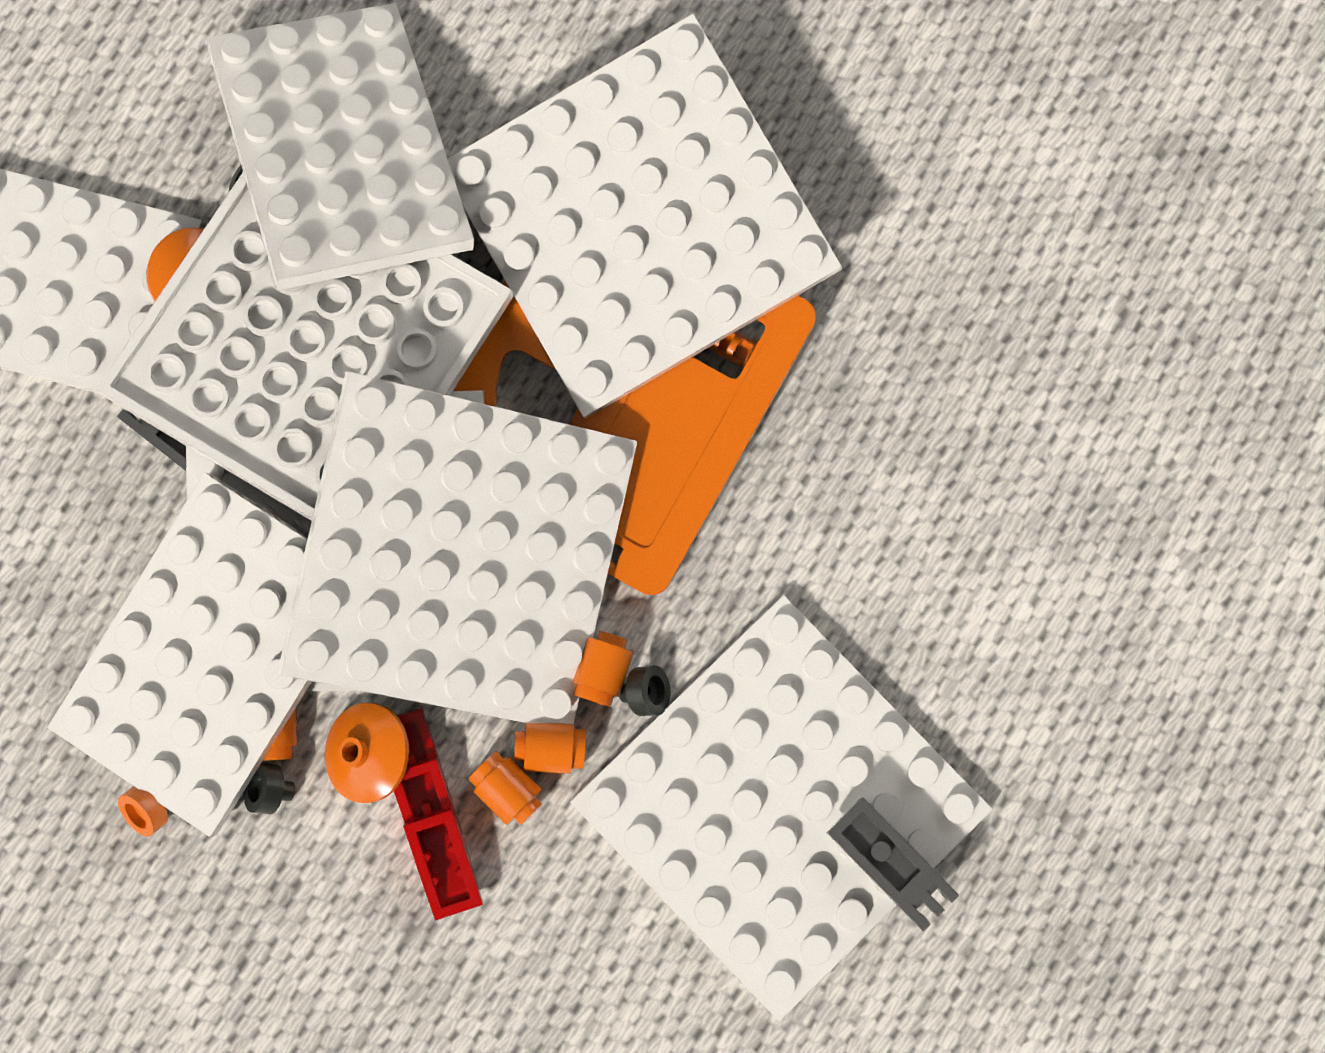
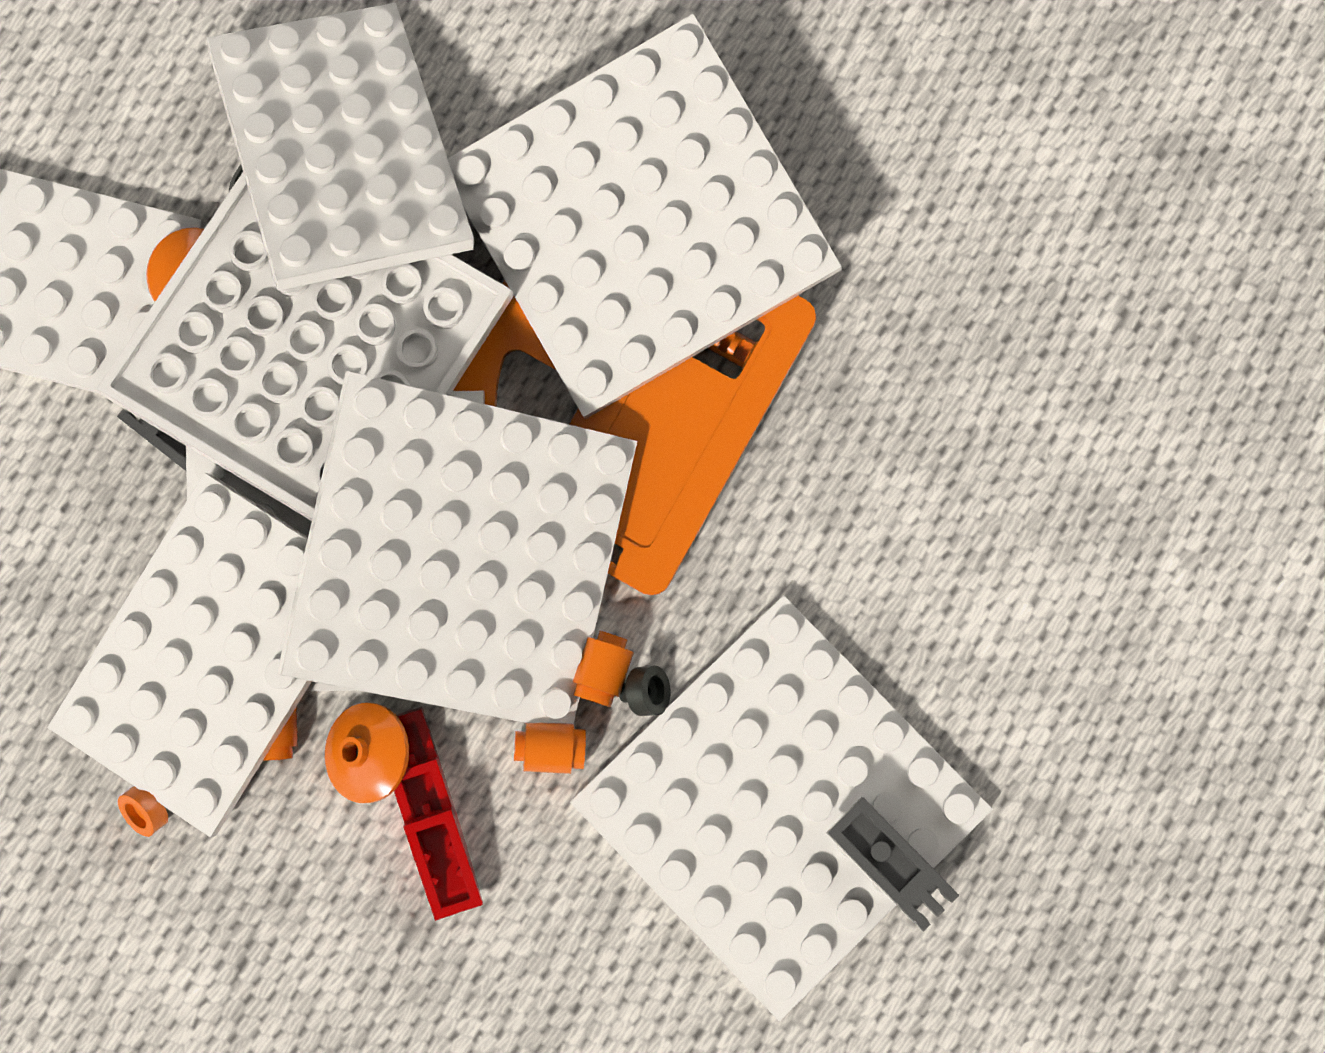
(267, 790): pearl dark grey tile -> none
(506, 789): orange brick -> none

